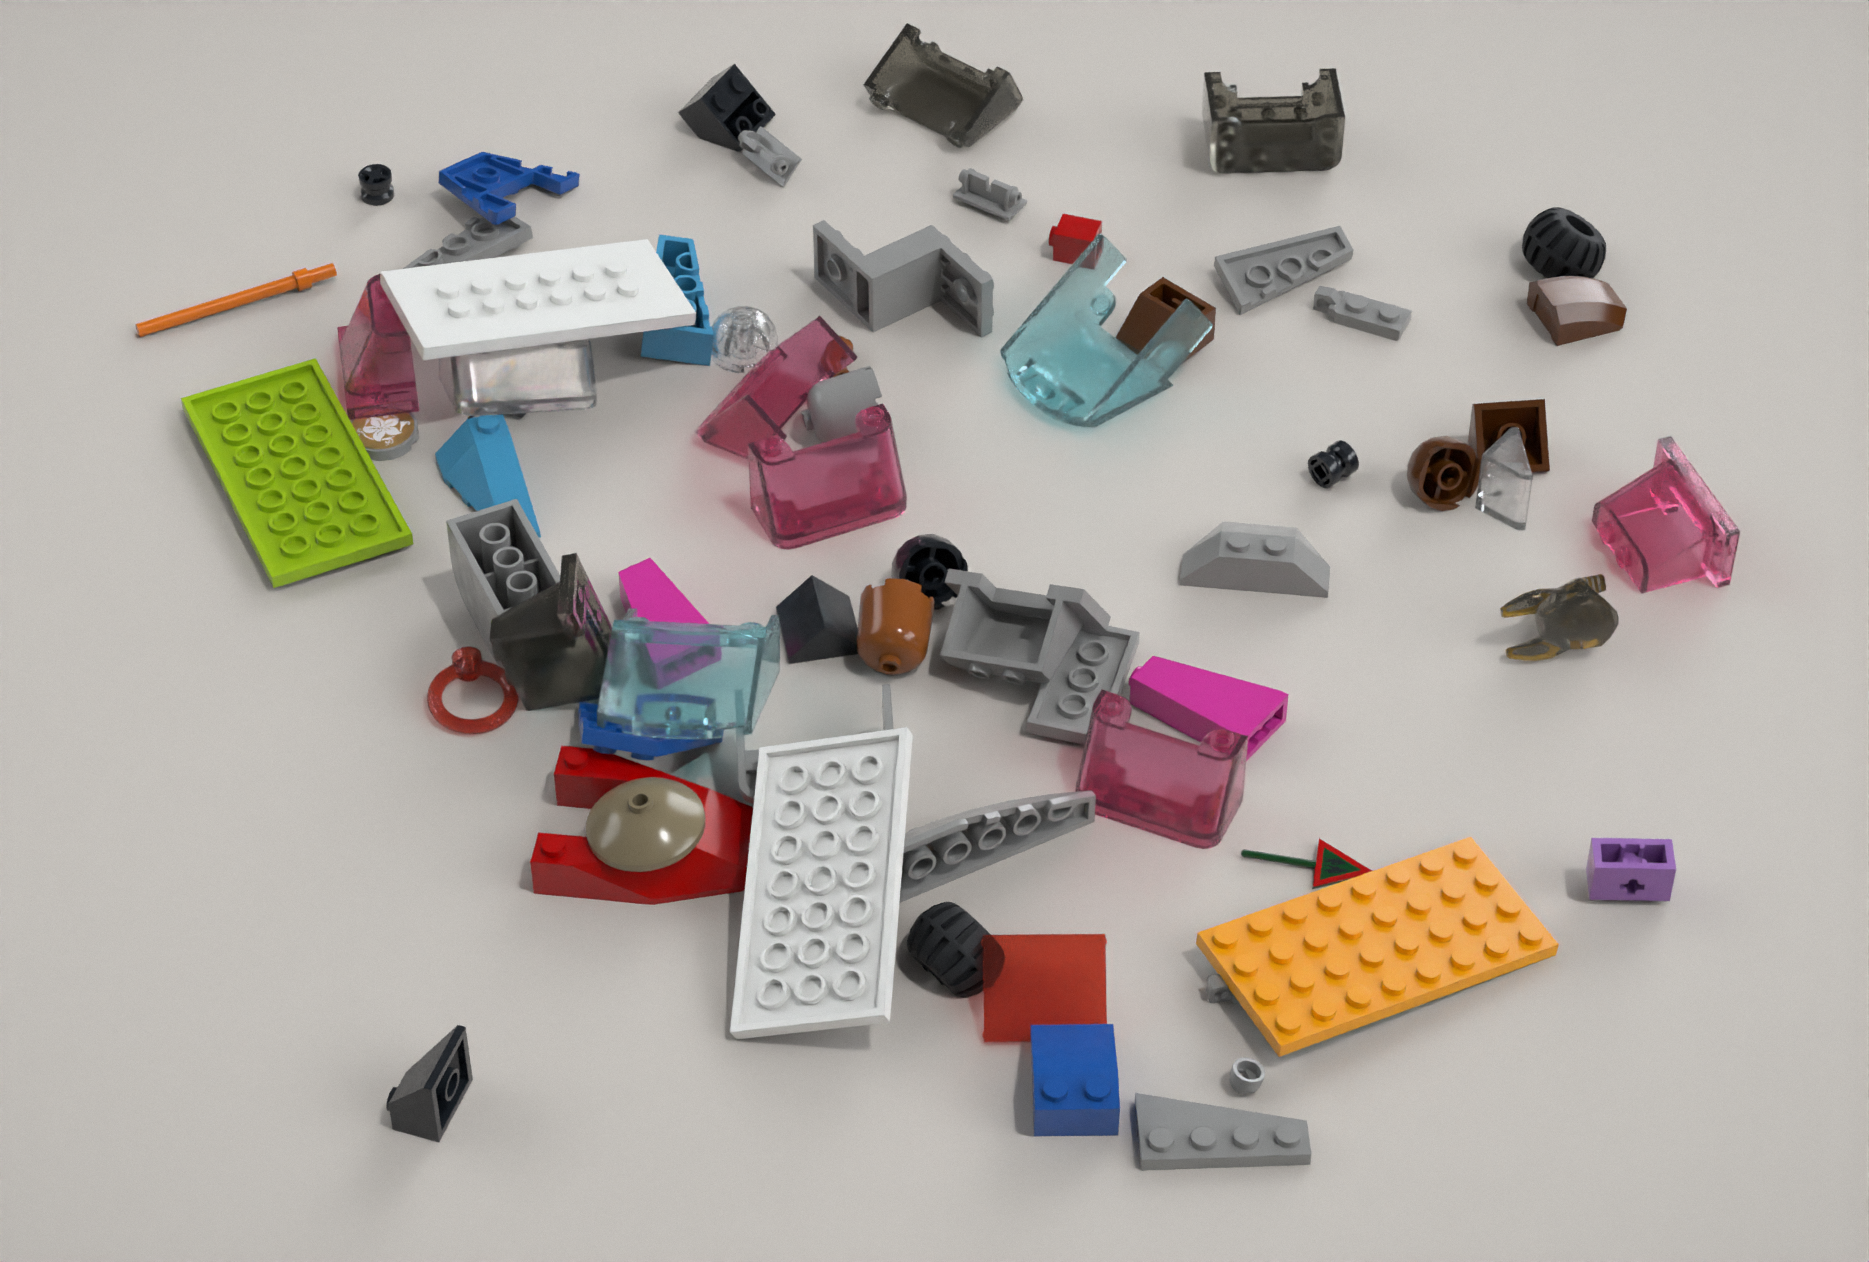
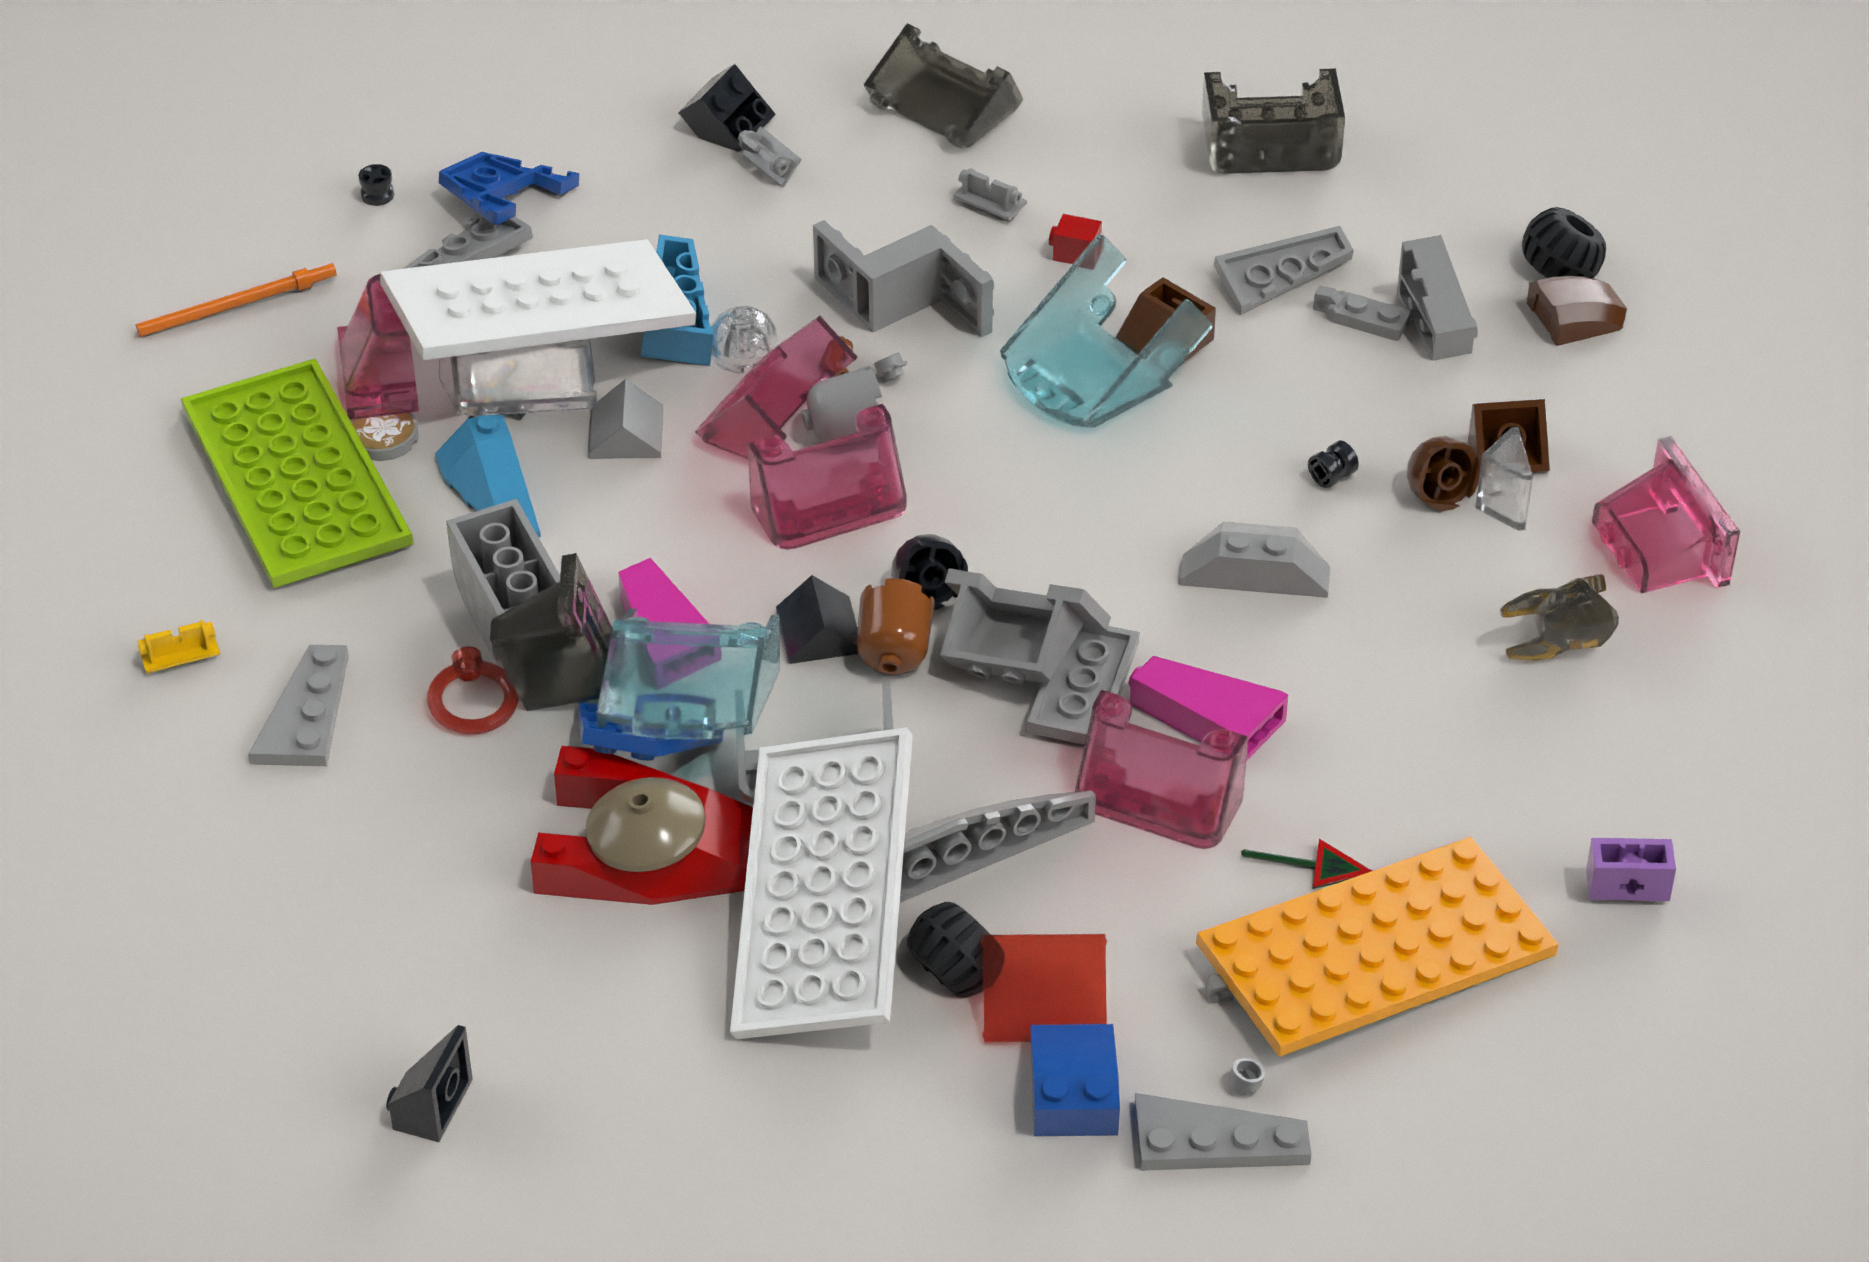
(166, 651): none -> yellow hinge
(306, 712): none -> light grey wing
(626, 424): none -> light grey slope
(890, 367): none -> light grey plate
(1435, 297): none -> light grey wedge

